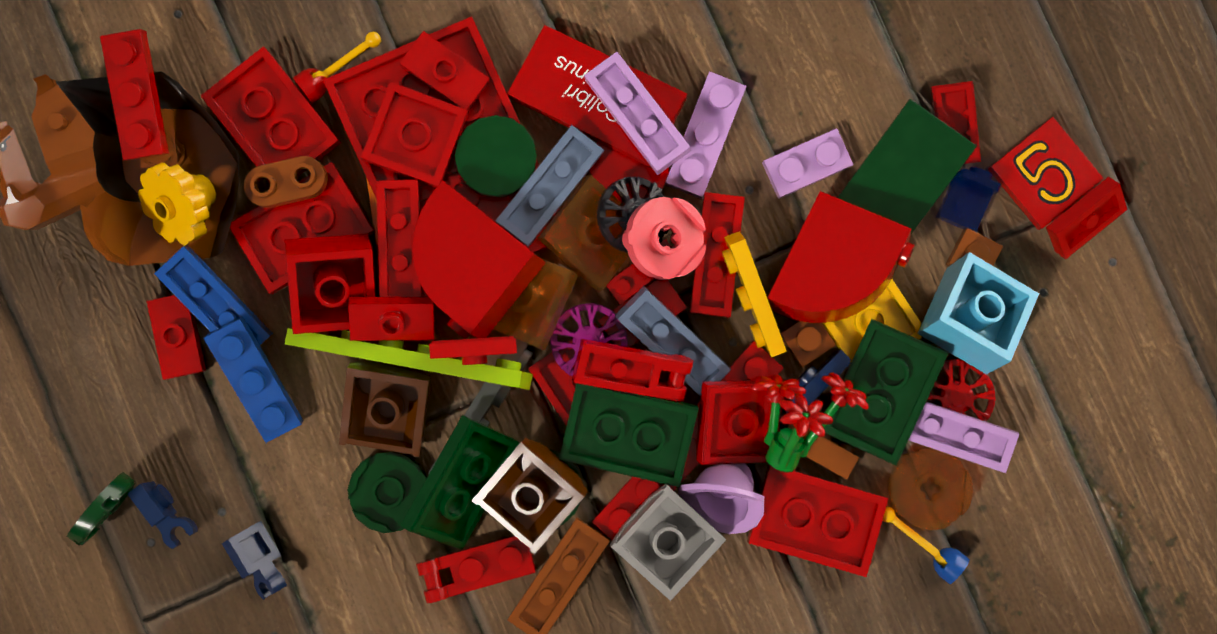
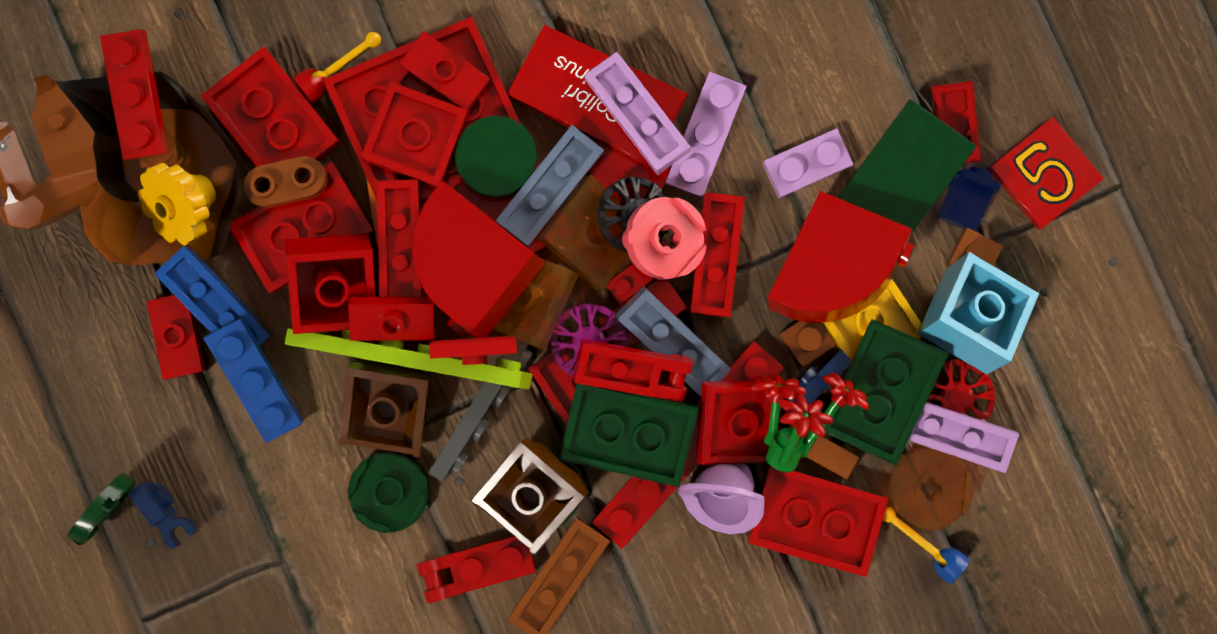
(253, 554): plate -> none
(467, 462): dark green tile -> none
(666, 541): light grey slope -> none
(753, 295): yellow plate -> none
(1087, 217): red plate -> none

